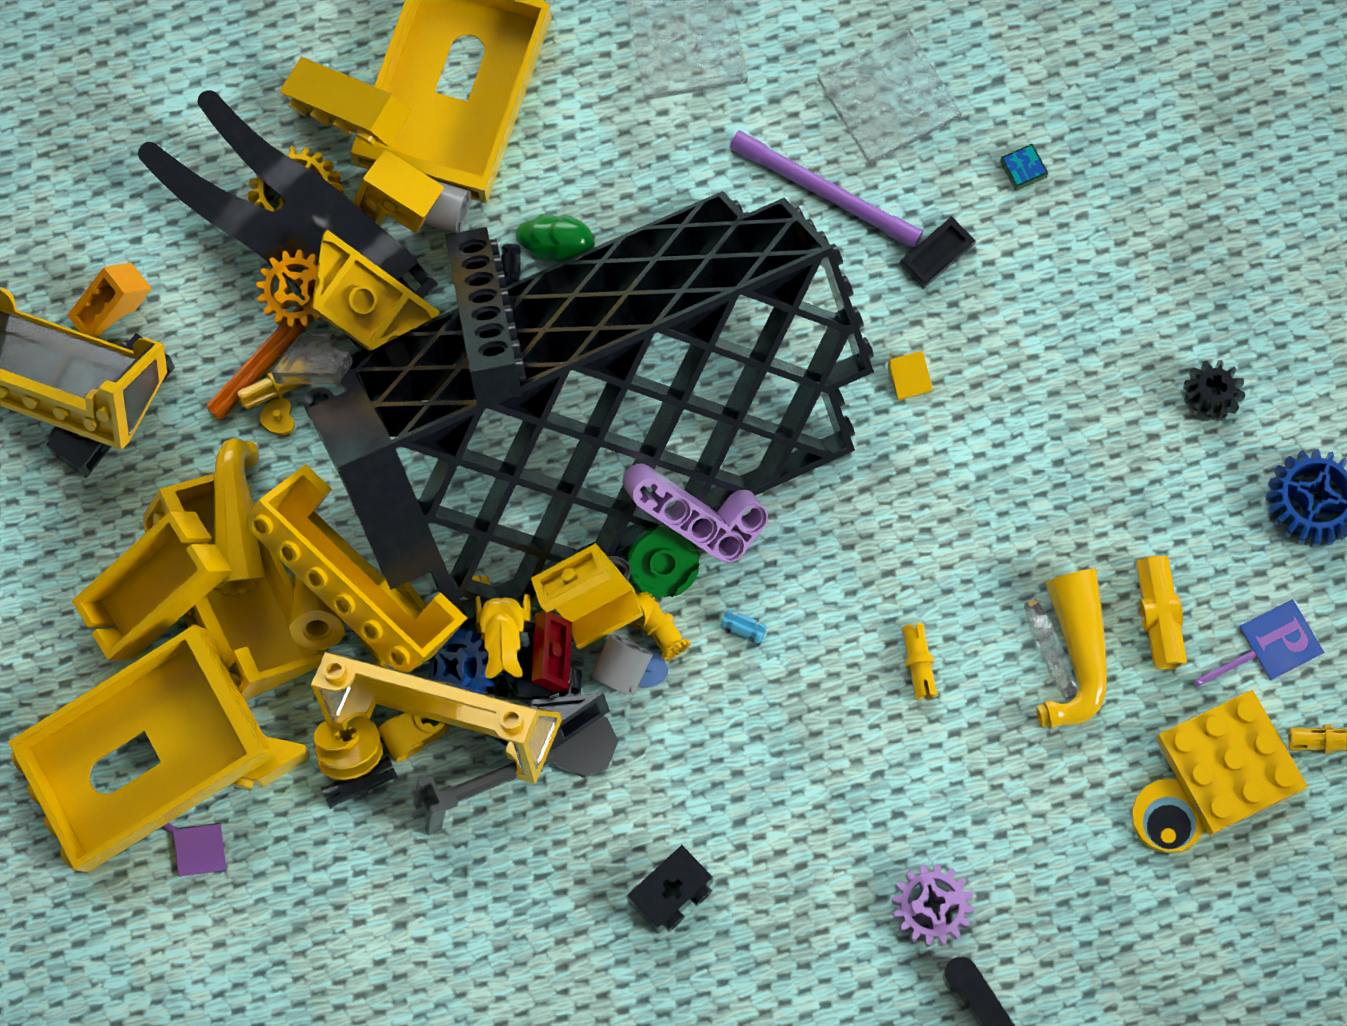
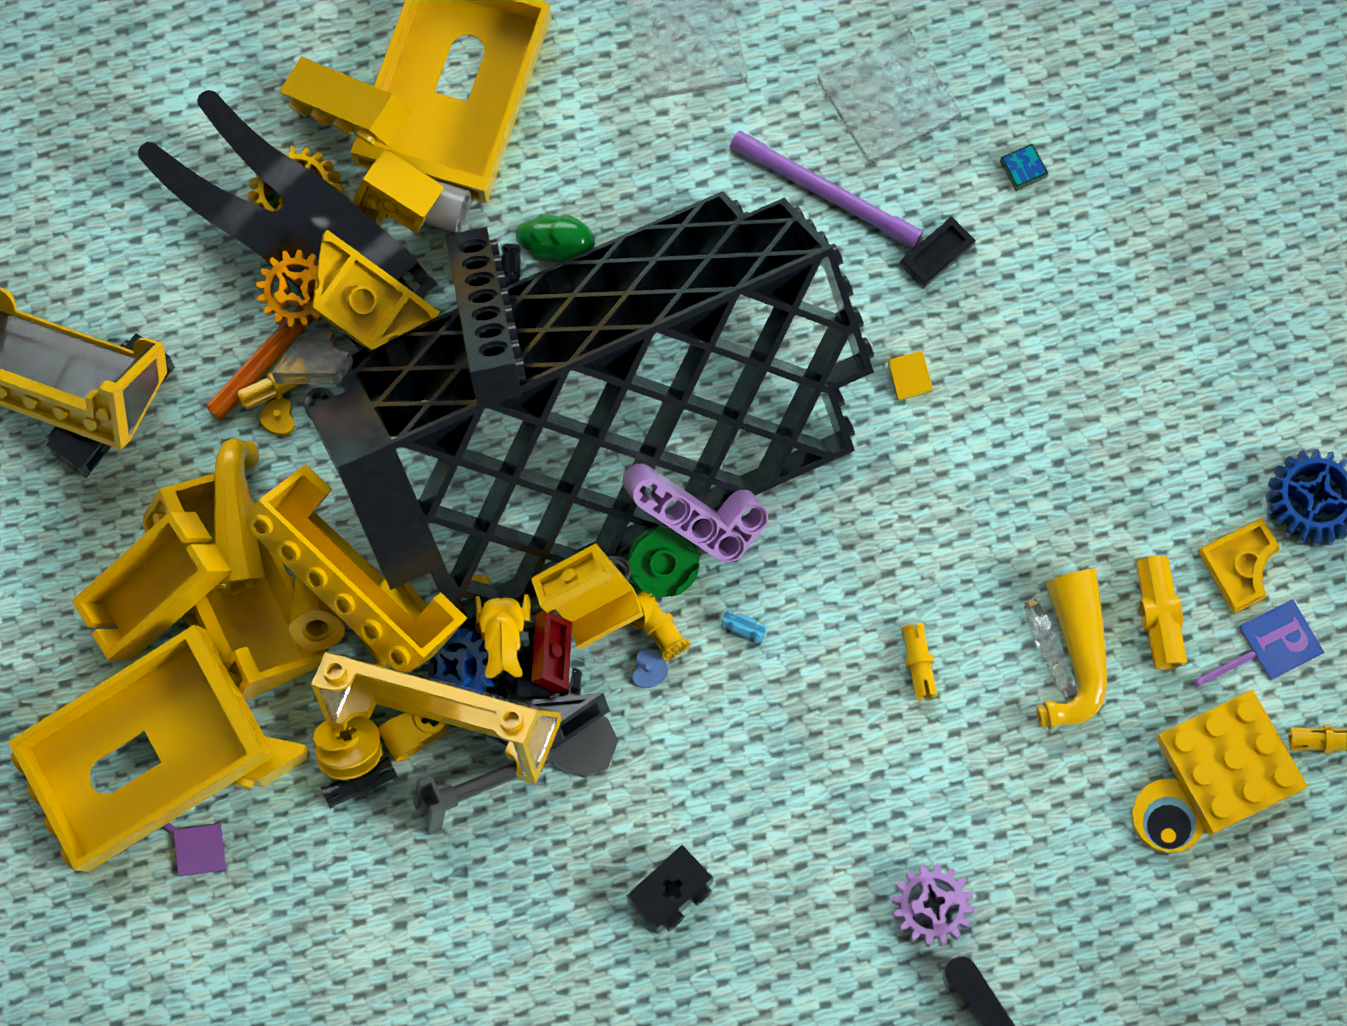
(108, 298): light orange arch -> none
(621, 664): light grey piece -> none
(1226, 385): black gear -> none
(1238, 563): none -> yellow tile

